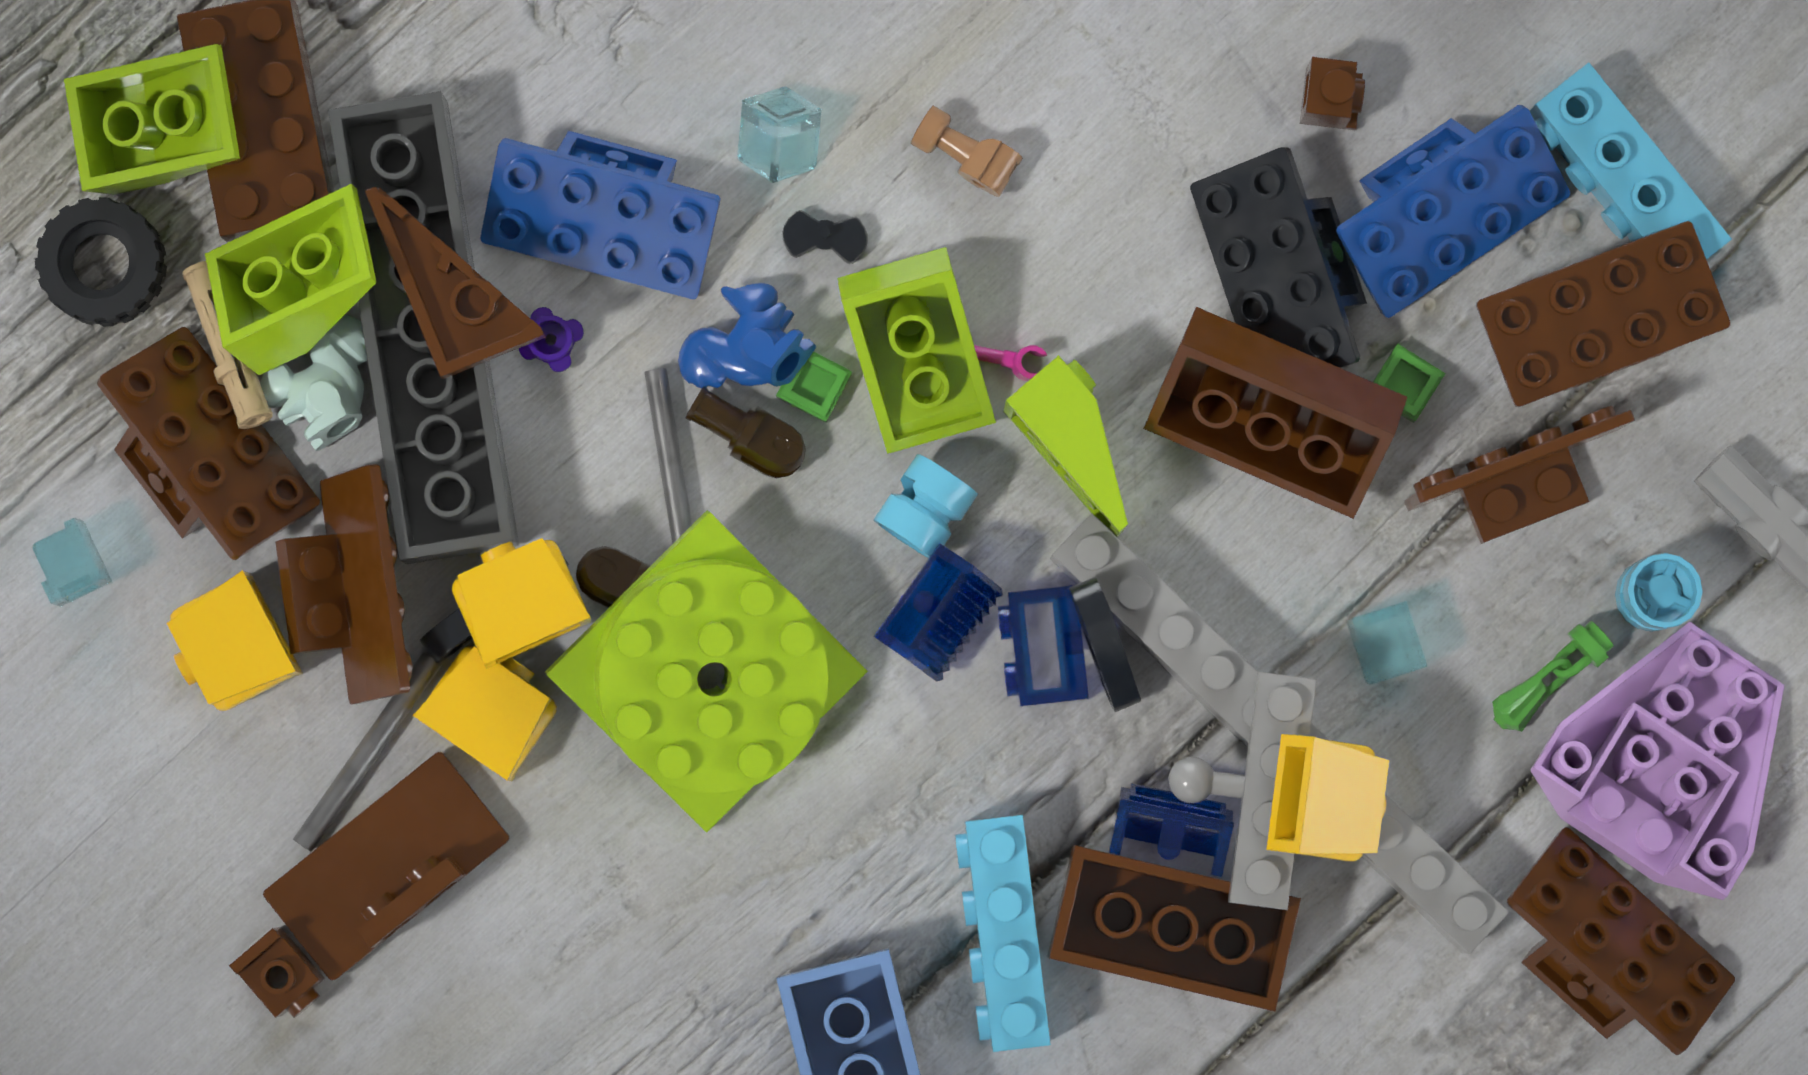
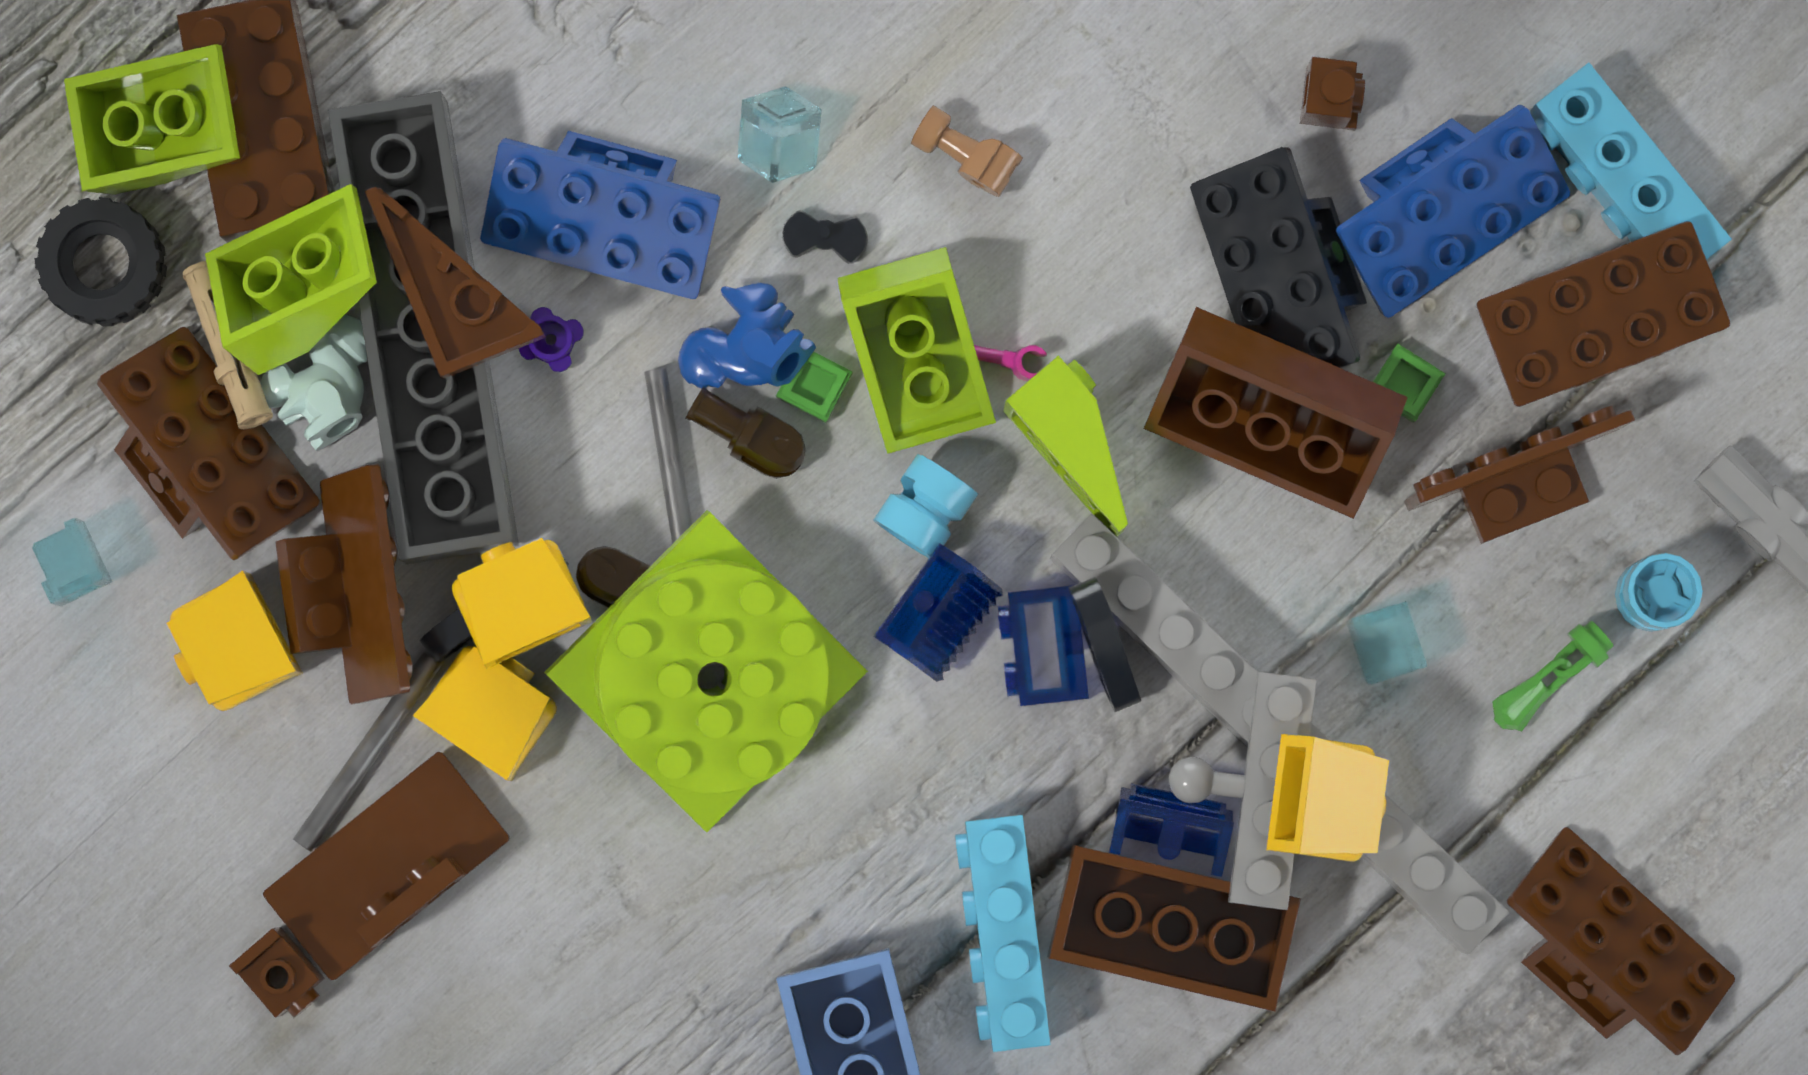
(1670, 763): lavender wedge -> none

